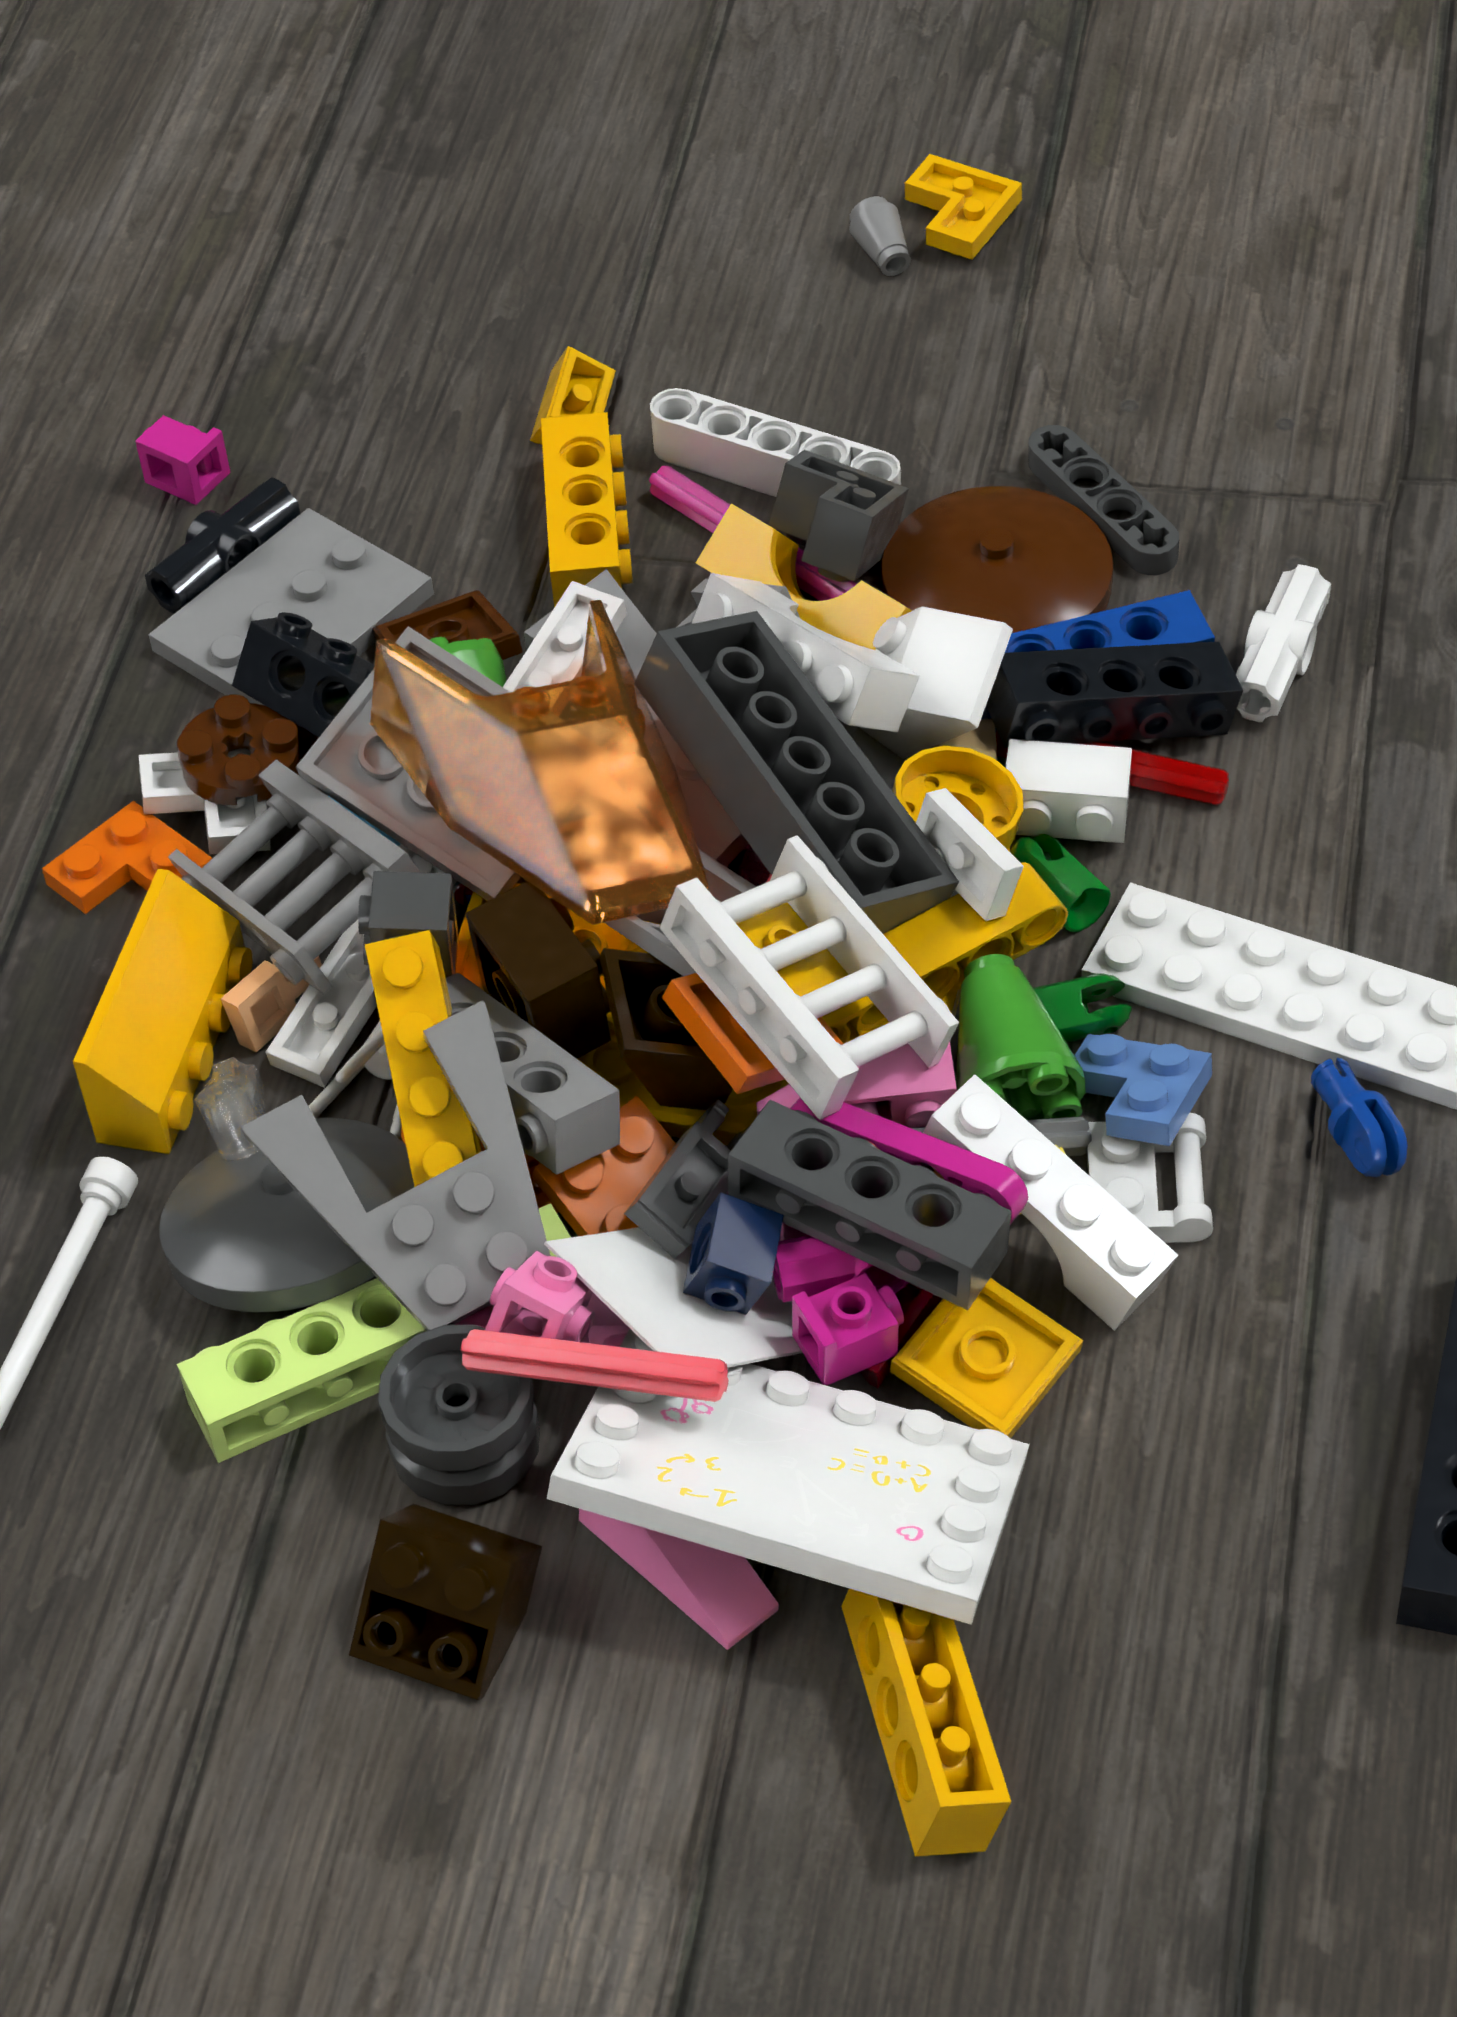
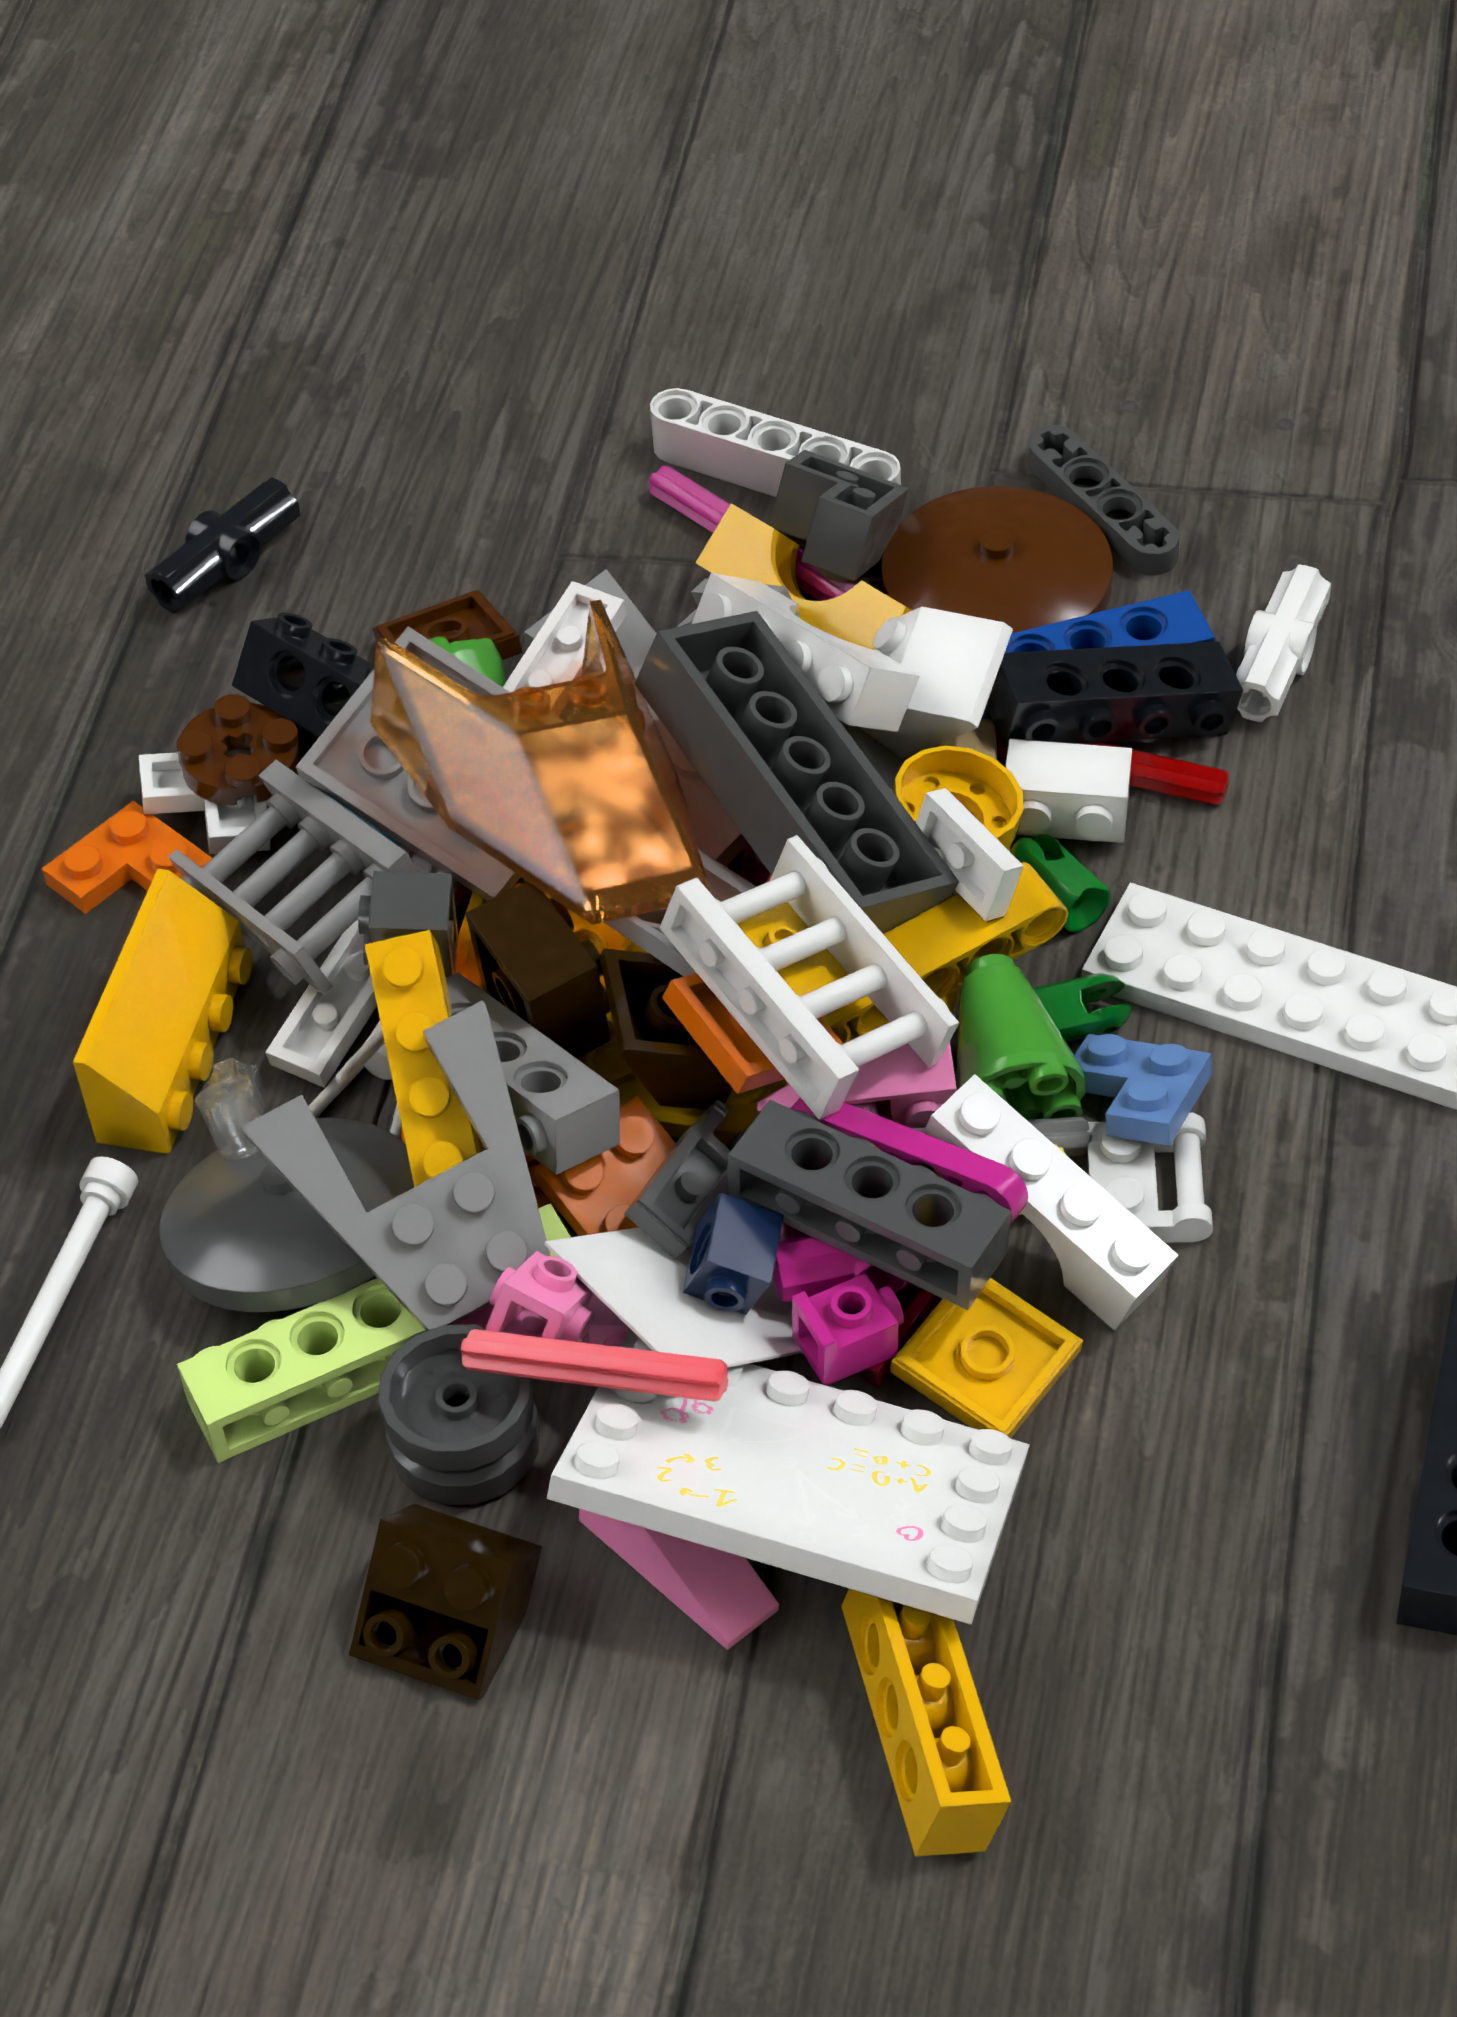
(182, 459): dark pink brick -> none
(262, 1004): light nougat plate -> none
(301, 570): light grey plate -> none
(574, 388): yellow slope -> none
(583, 501): yellow brick -> none
(880, 233): light grey cone -> none
(968, 201): yellow plate -> none
(1361, 1121): blue arm -> none

